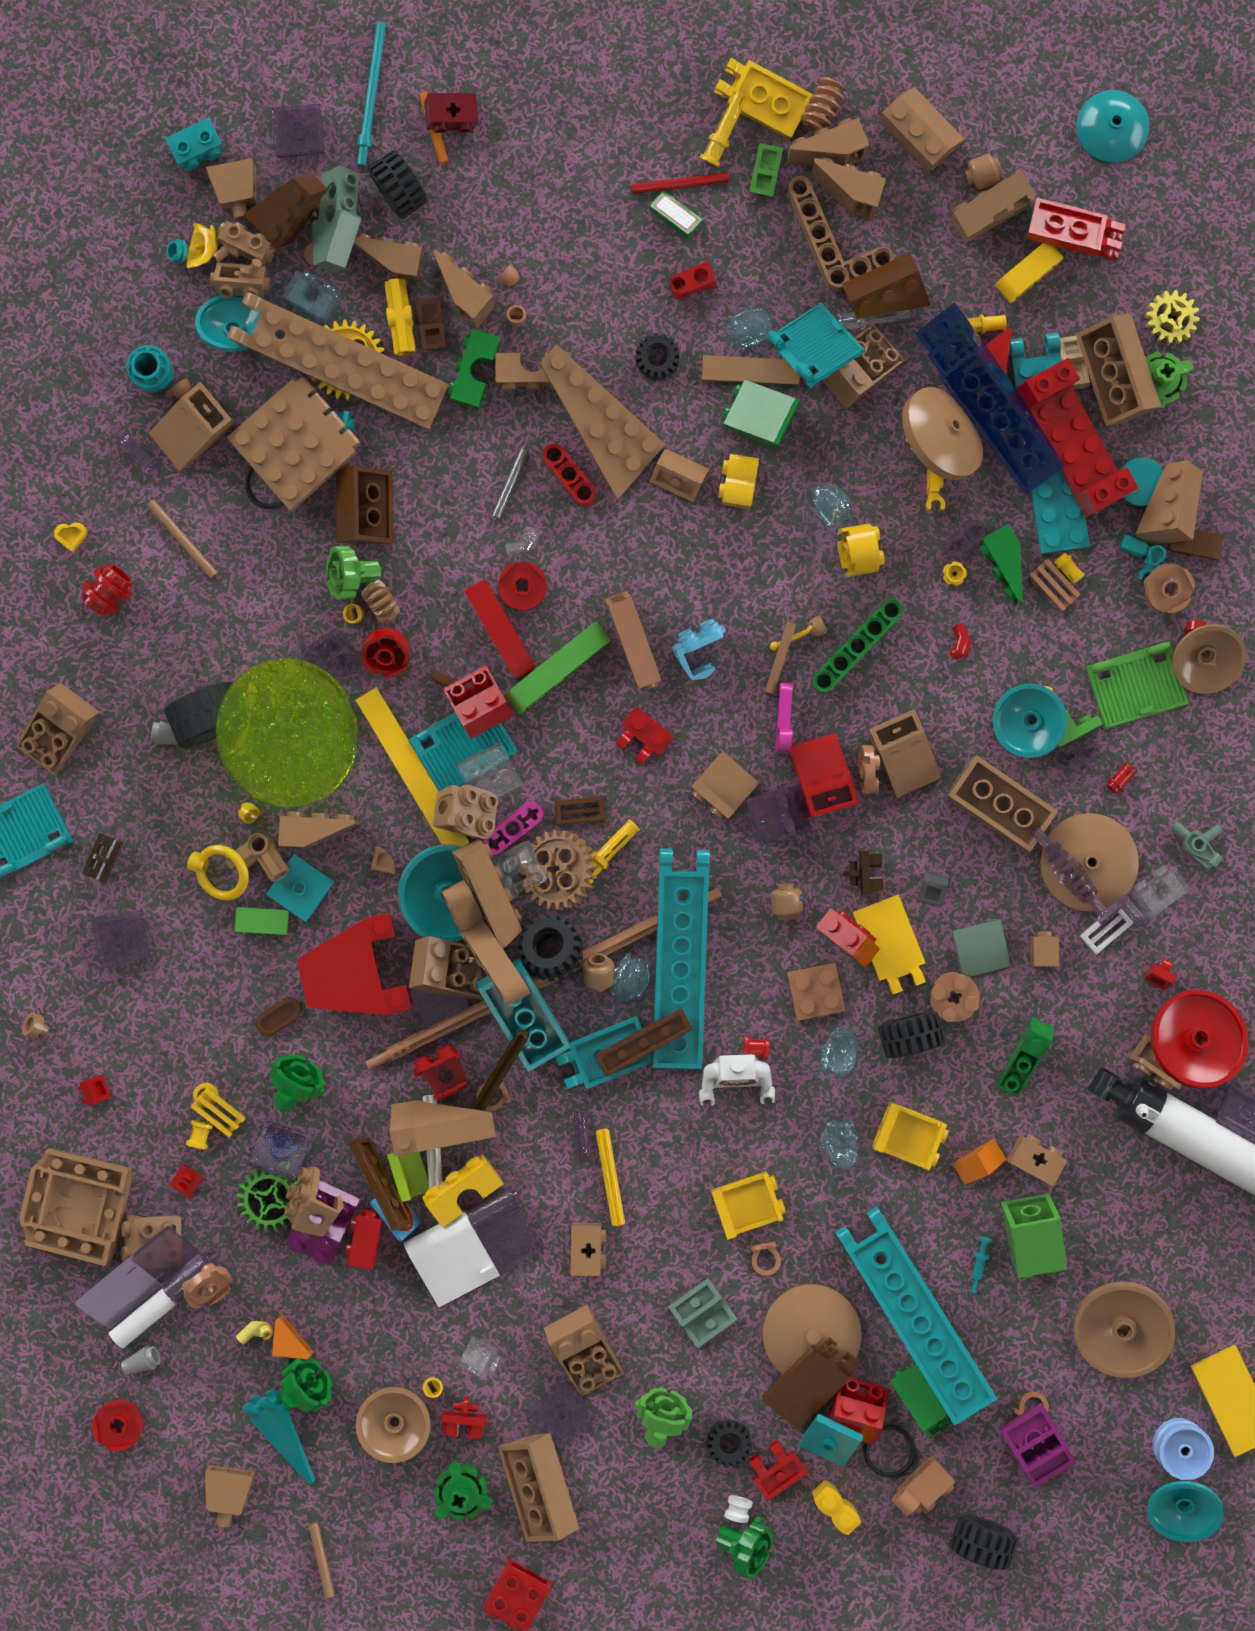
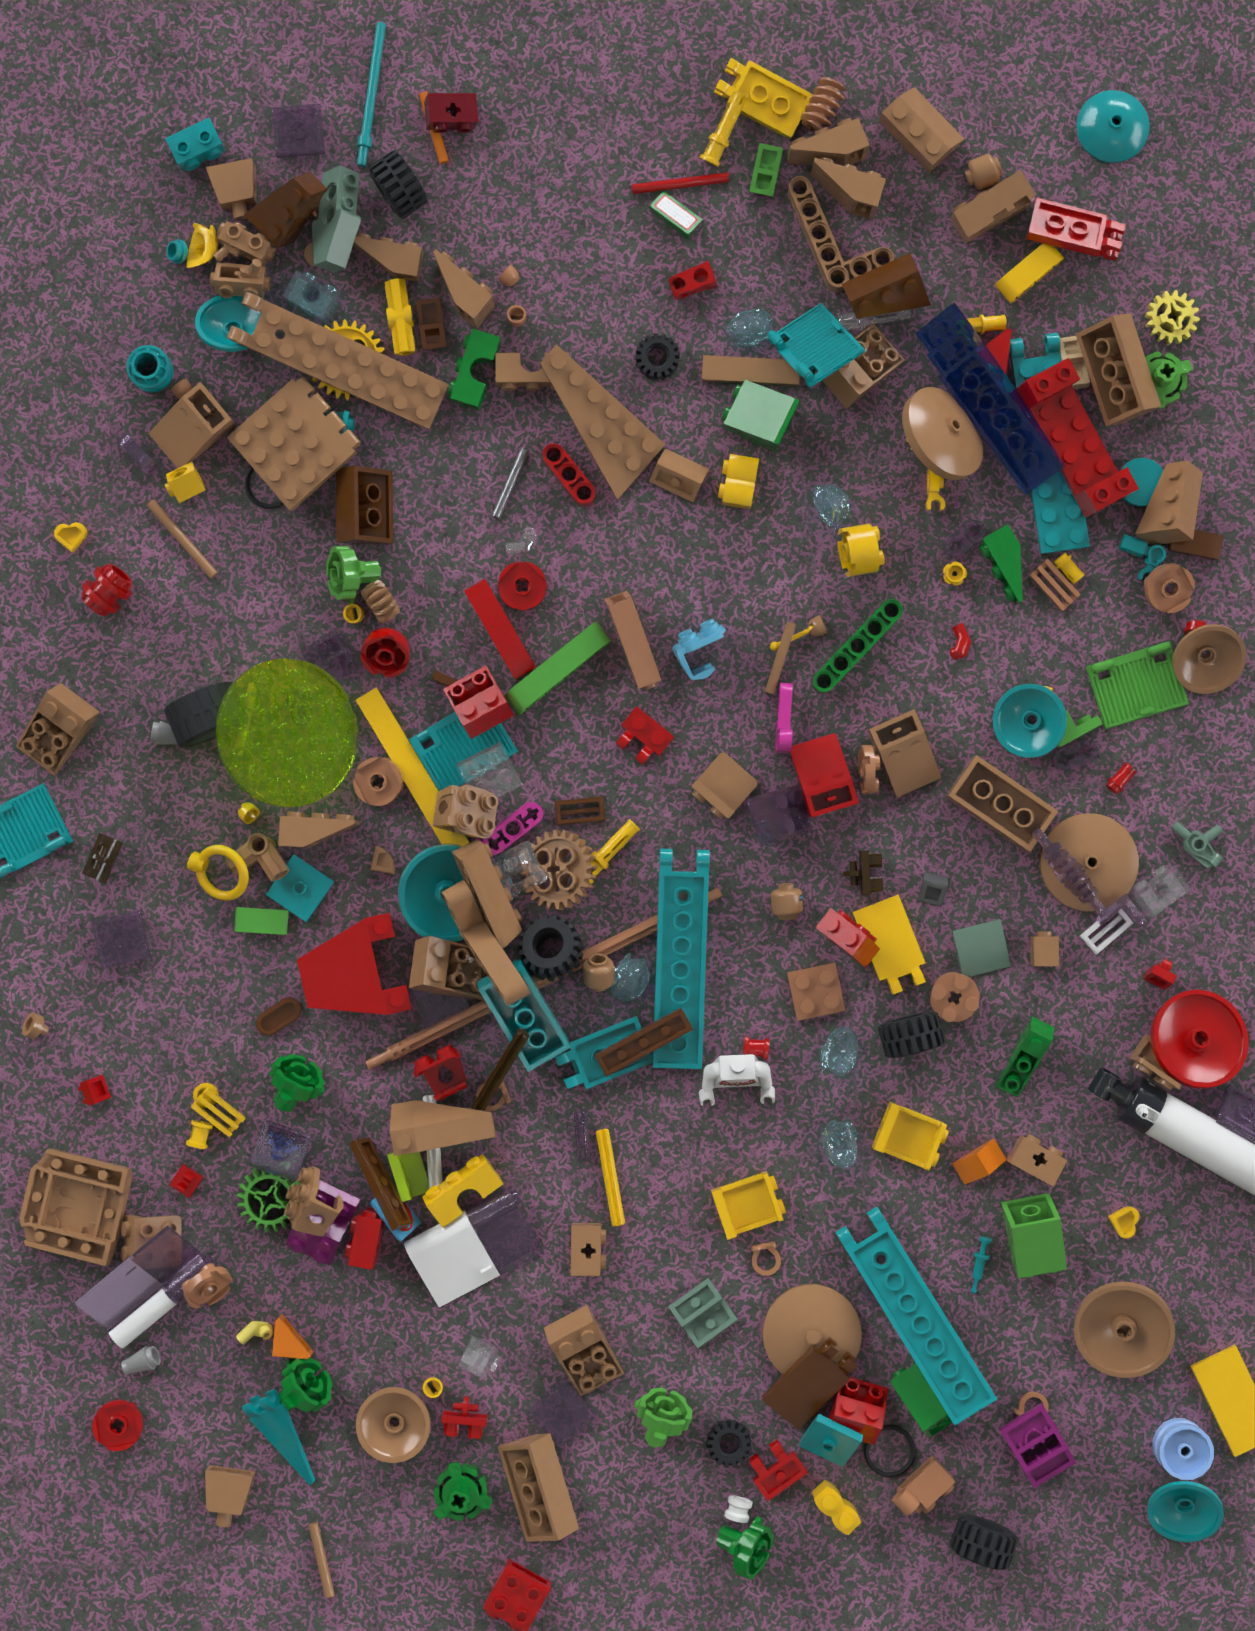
(184, 482): none -> yellow brick
(373, 794): none -> nougat plate
(1124, 1221): none -> yellow tile

